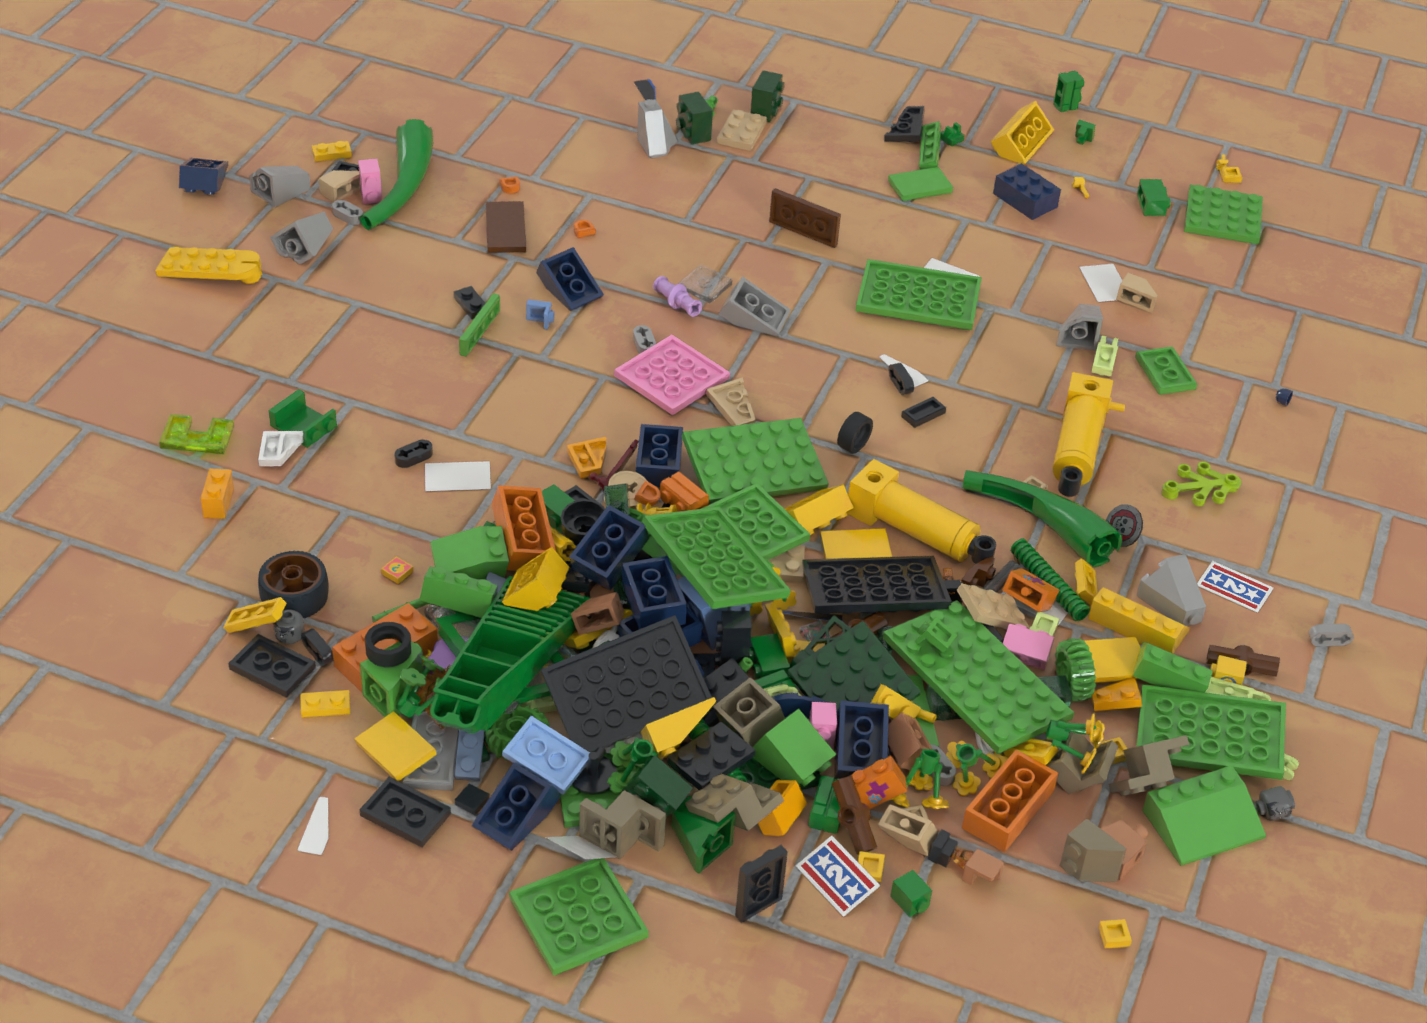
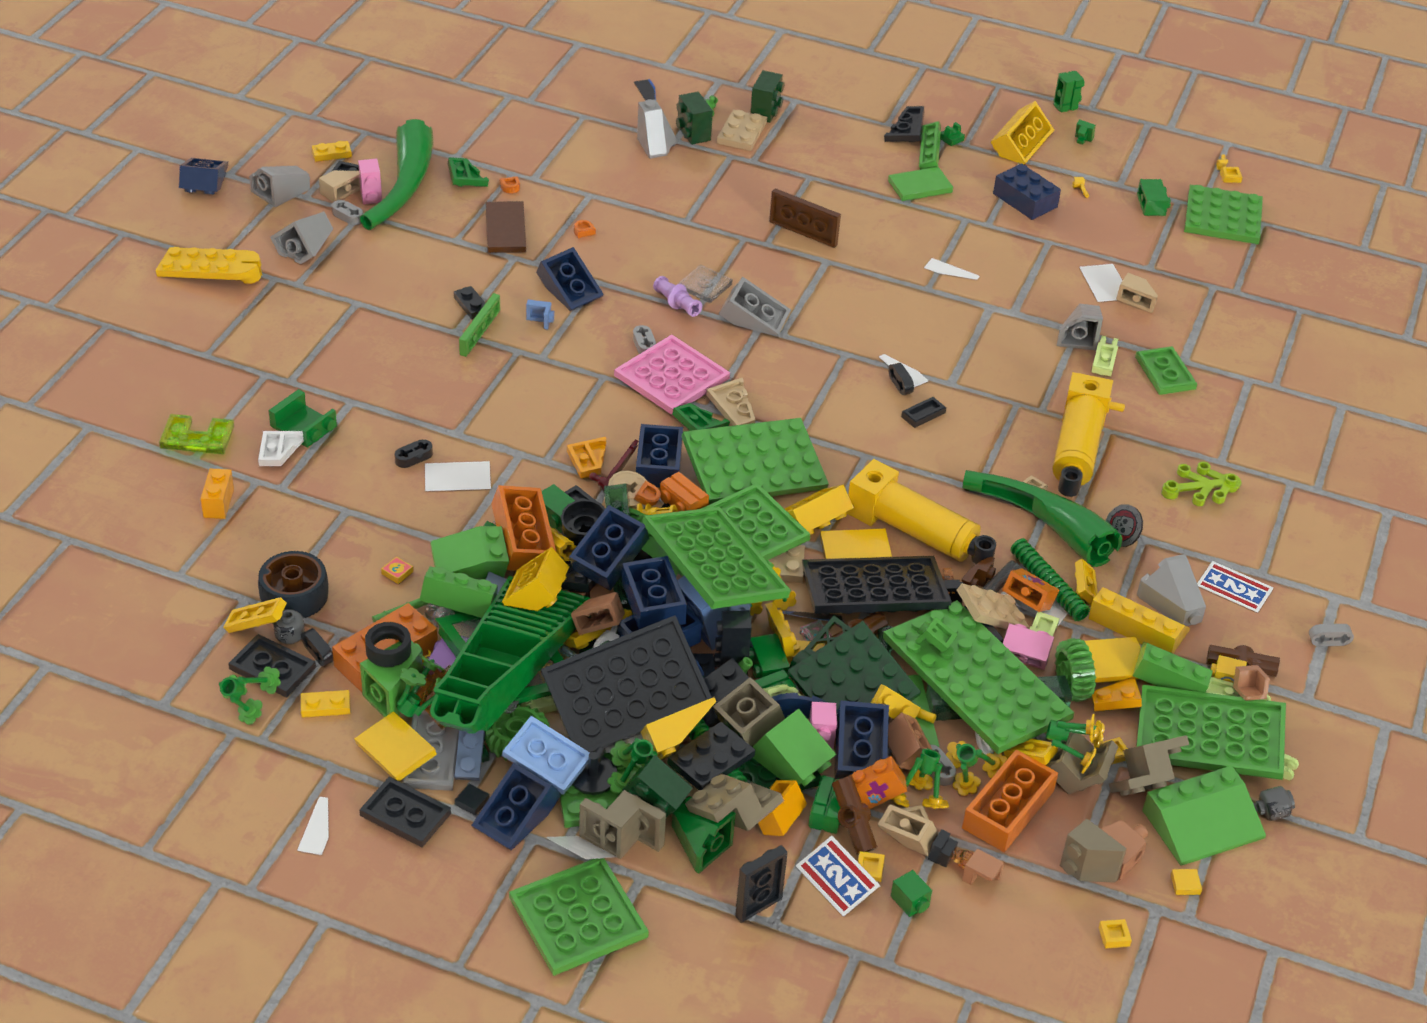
(234, 687): none -> plant
(464, 173): none -> green wing
(696, 419): none -> green wing
(855, 432): black tyre -> none
(919, 294): bright green plate -> none
(1186, 882): none -> yellow tile
(1251, 682): none -> nougat panel
(1284, 396): dark blue hinge -> none

